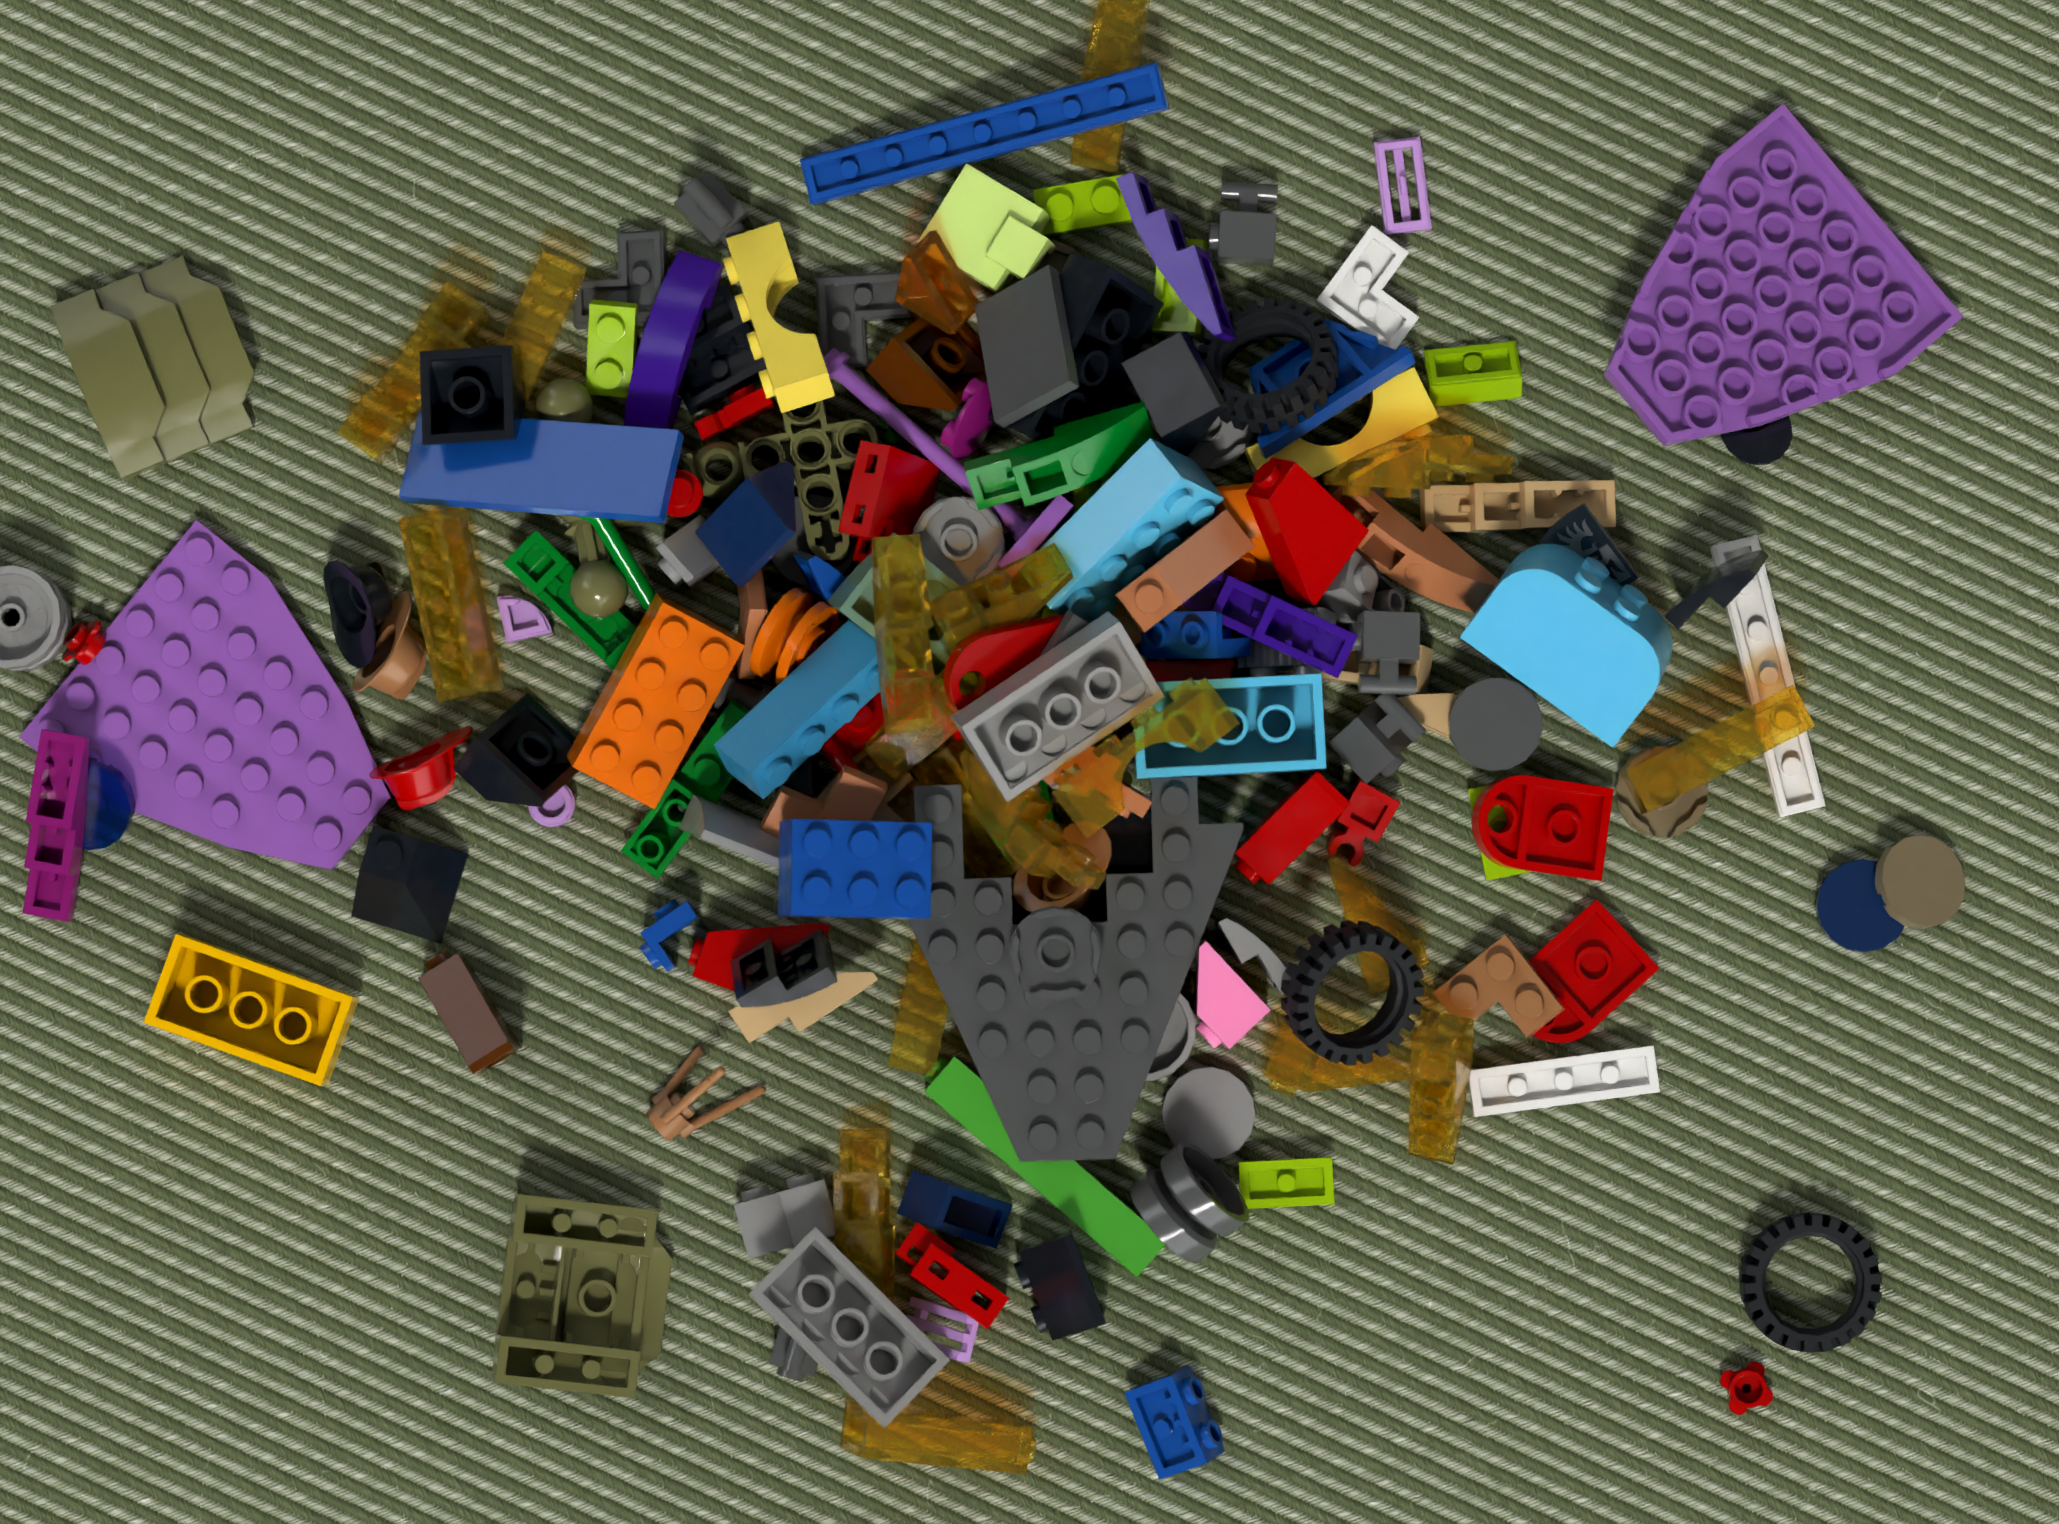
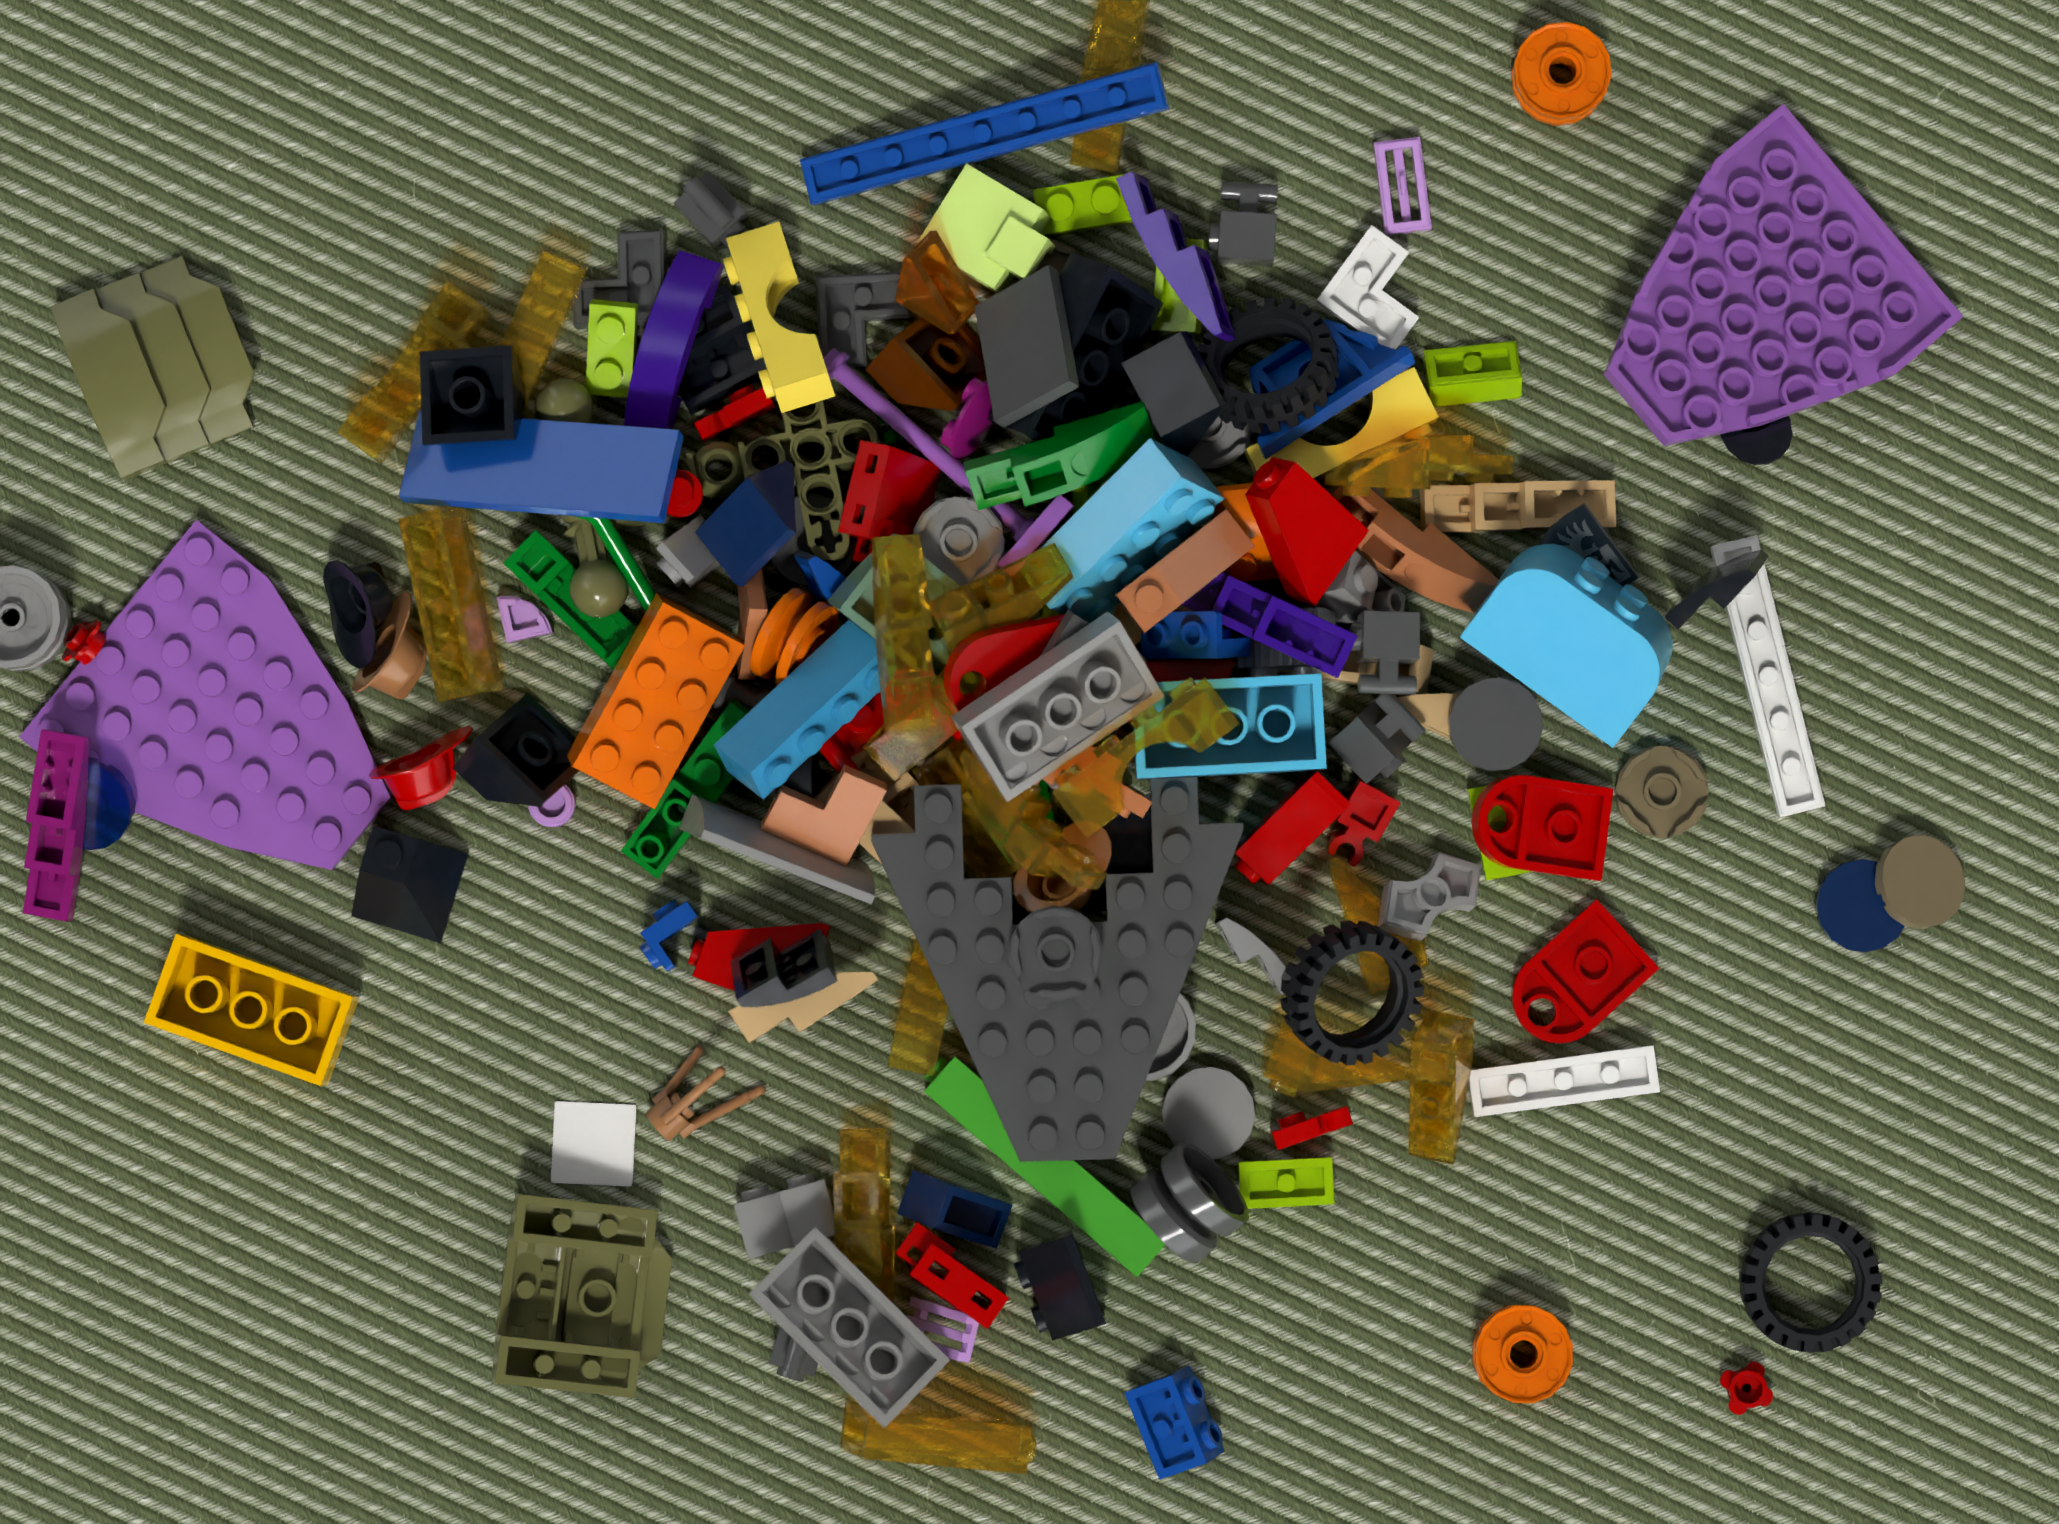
(468, 1012): reddish brown slope -> none
(593, 1143): none -> white sticker
(854, 869): blue brick -> none
(1223, 1000): bright pink slope -> none
(1296, 1128): none -> red plate
(1412, 905): none -> light grey tile
(1503, 977): medium nougat plate -> none
(1551, 1353): none -> orange wheel
(1564, 45): none -> orange wheel
(1717, 749): clear yellow brick -> none

